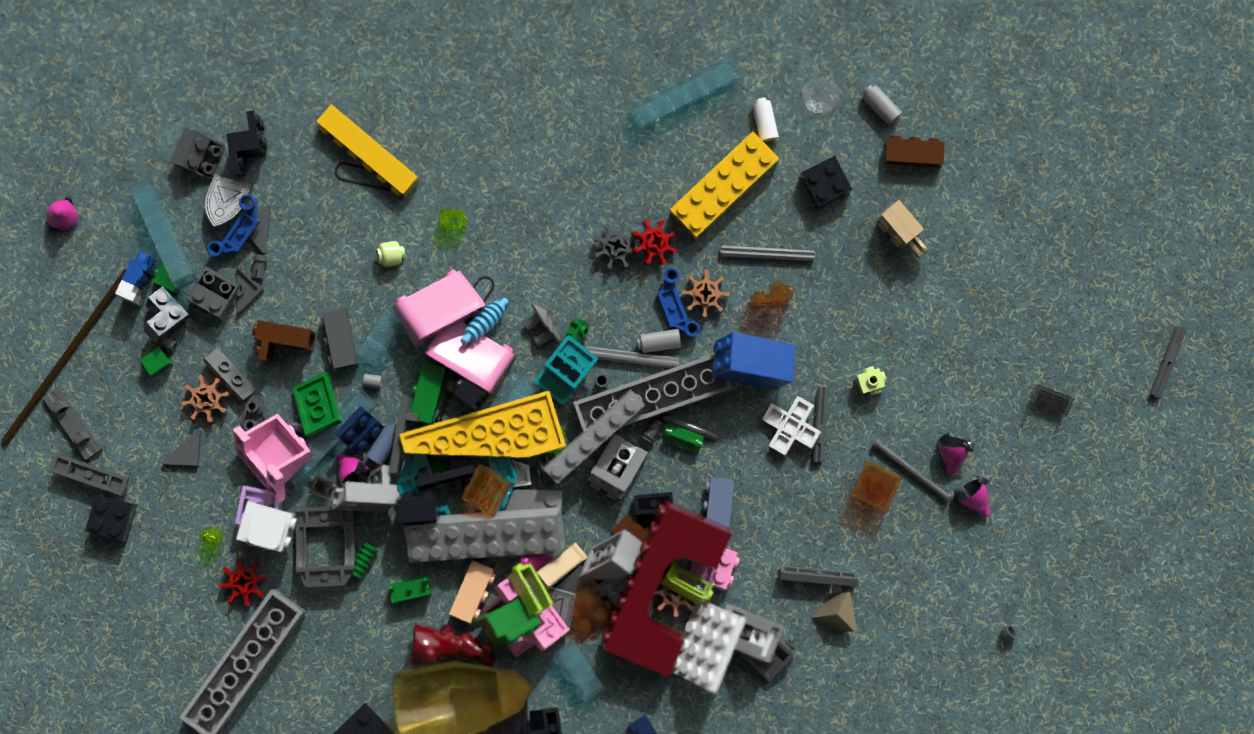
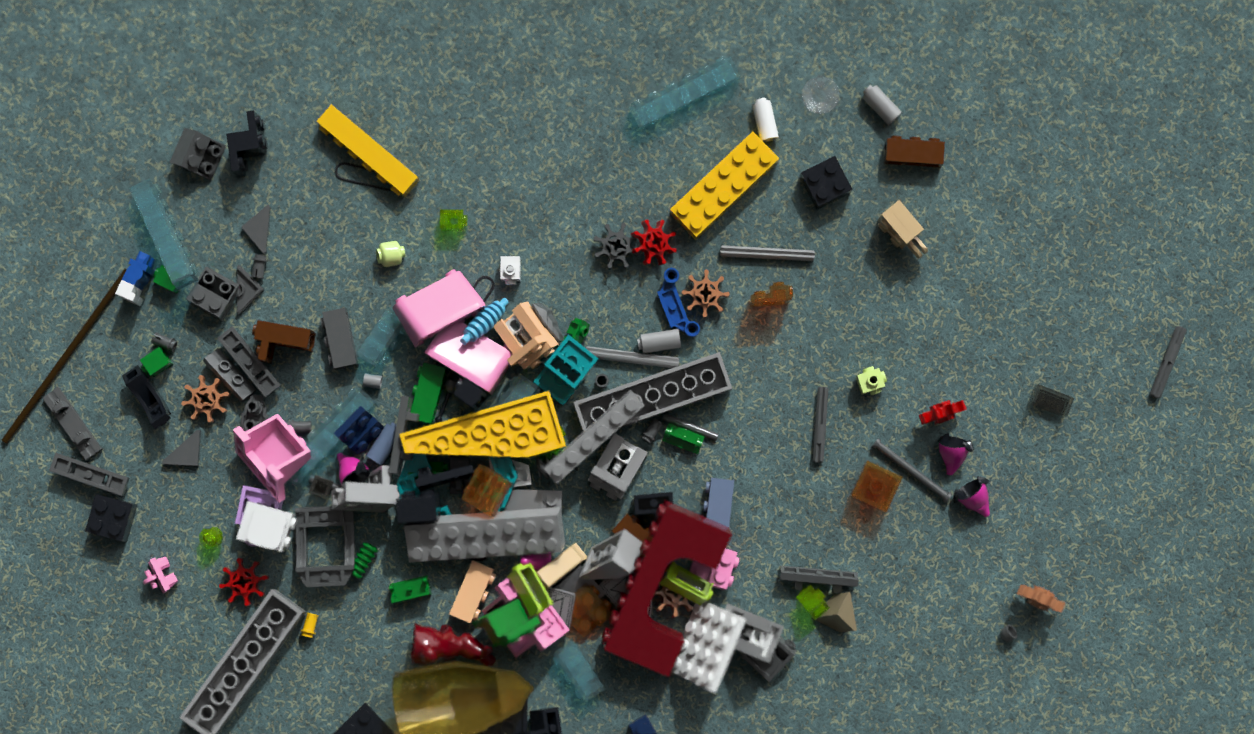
(62, 215): dark pink hat -> none
(148, 396): none -> black arch
(157, 566): none -> bright pink hips
(167, 315): brick -> none
(223, 200): light grey shield -> none
(240, 231): blue plate -> none
(249, 361): none -> dark grey hinge
(309, 625): none -> yellow pin
(317, 405): green plate -> none
(510, 269): none -> white brick
(529, 341): none -> light nougat brick
(753, 361): blue brick -> none
(791, 425): white plate -> none
(813, 601): none -> clear neon green brick
(942, 412): none -> red gear
(1041, 598): none -> nougat gear

